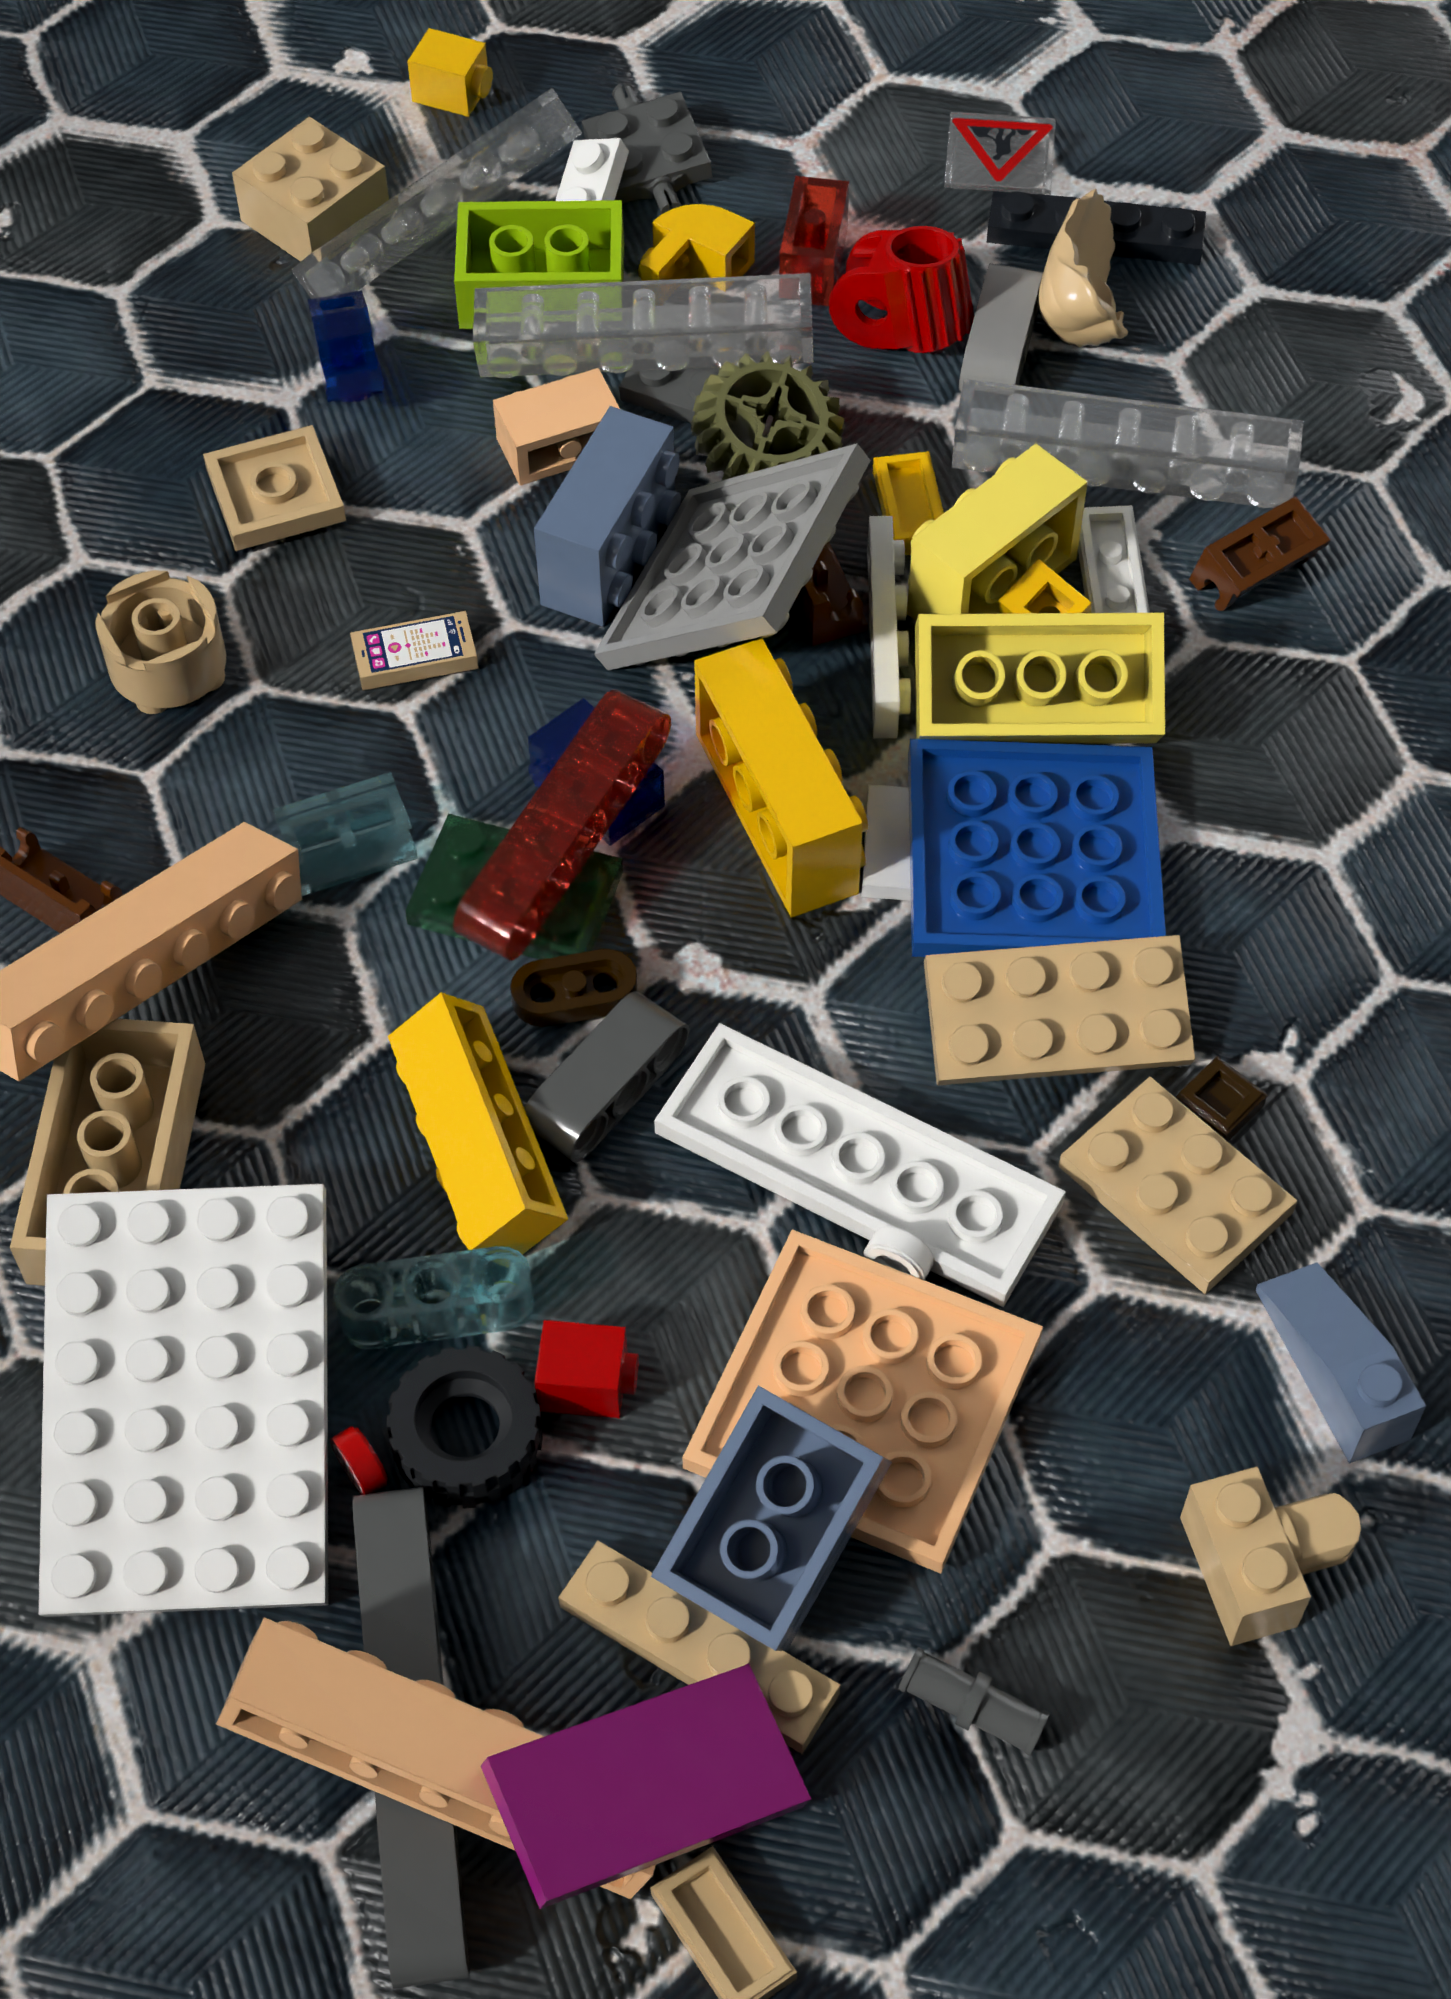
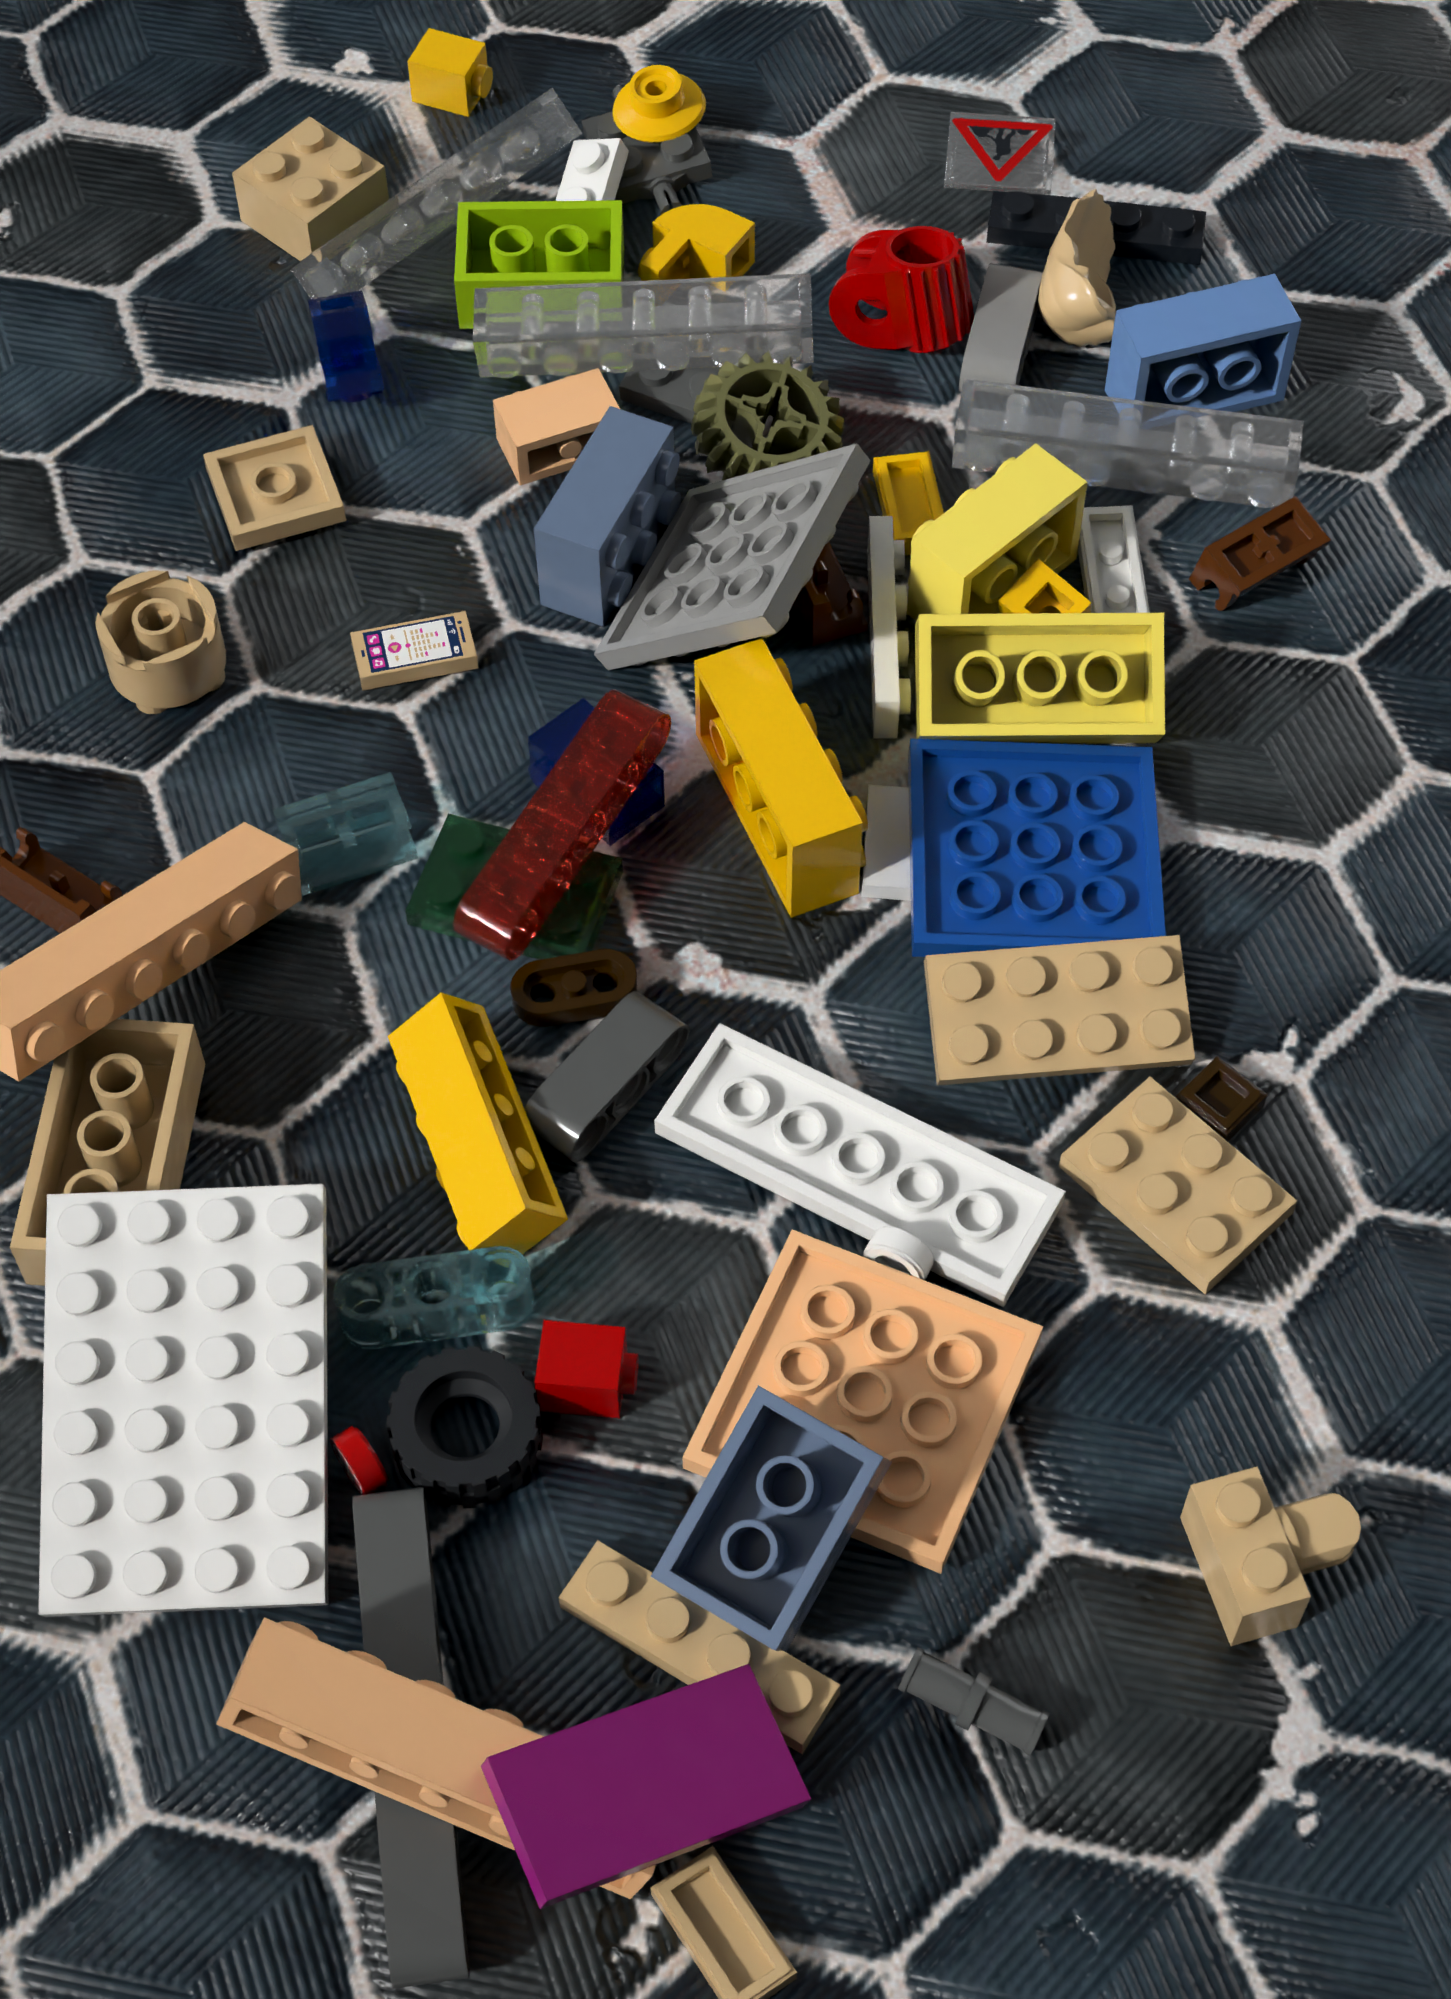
(658, 105): none -> yellow piece
(816, 233): clear red brick -> none
(1206, 347): none -> medium blue brick
(1343, 1362): sand blue slope -> none

